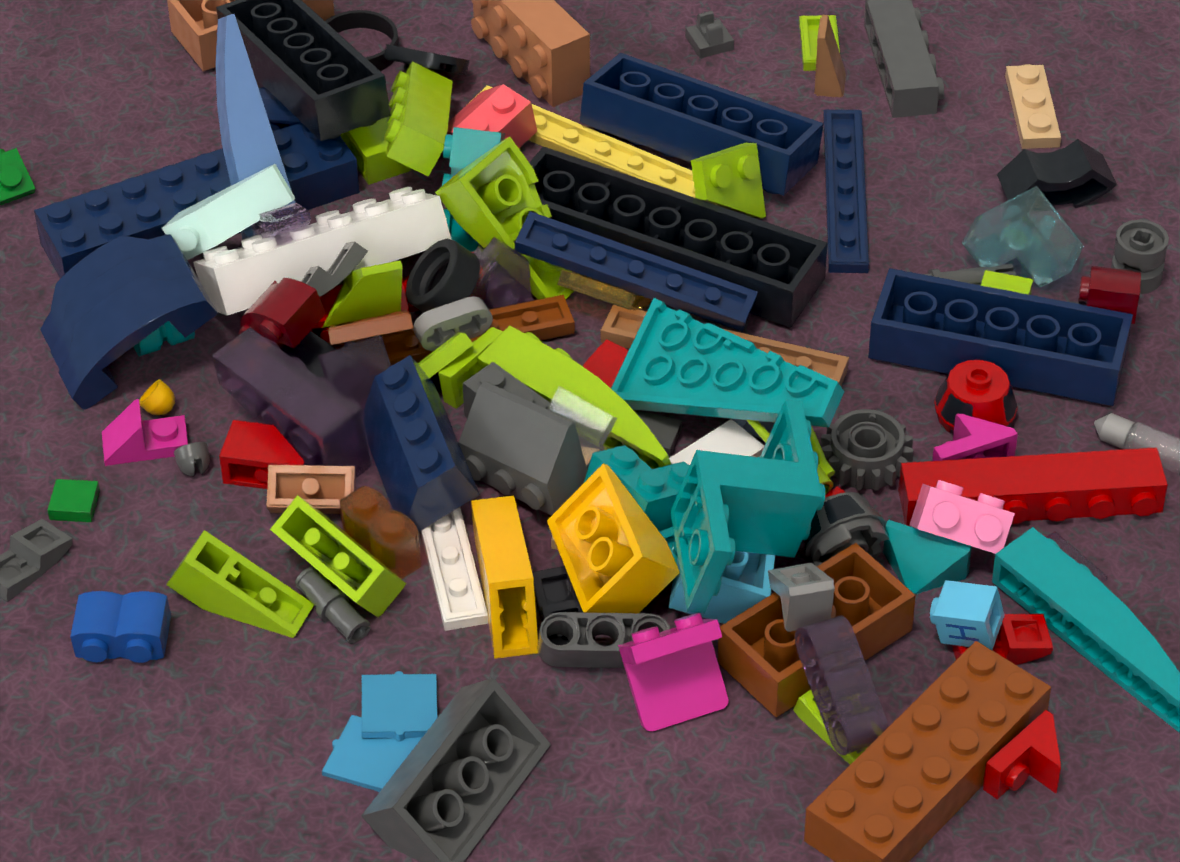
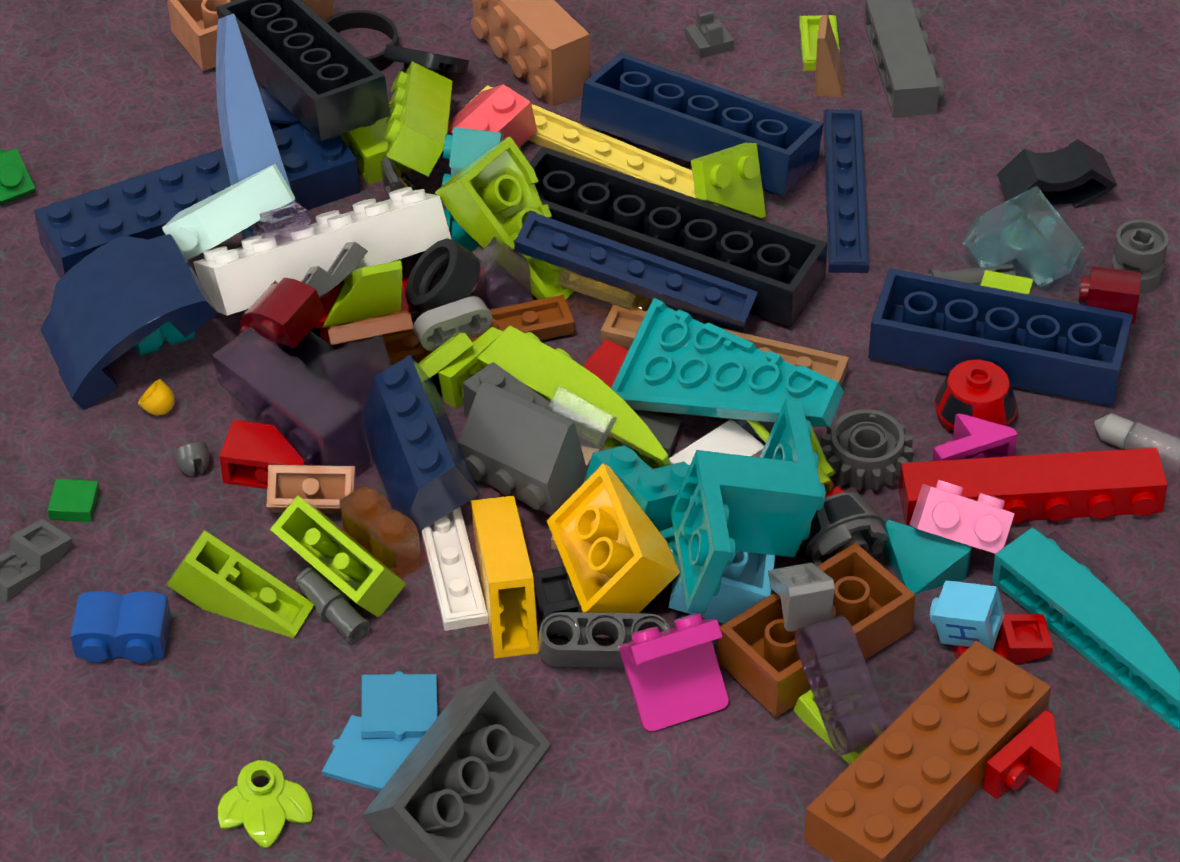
(136, 440): dark pink slope -> none
(264, 808): none -> lime plate
(393, 177): none -> dark grey slope
(1032, 106): tan plate -> none

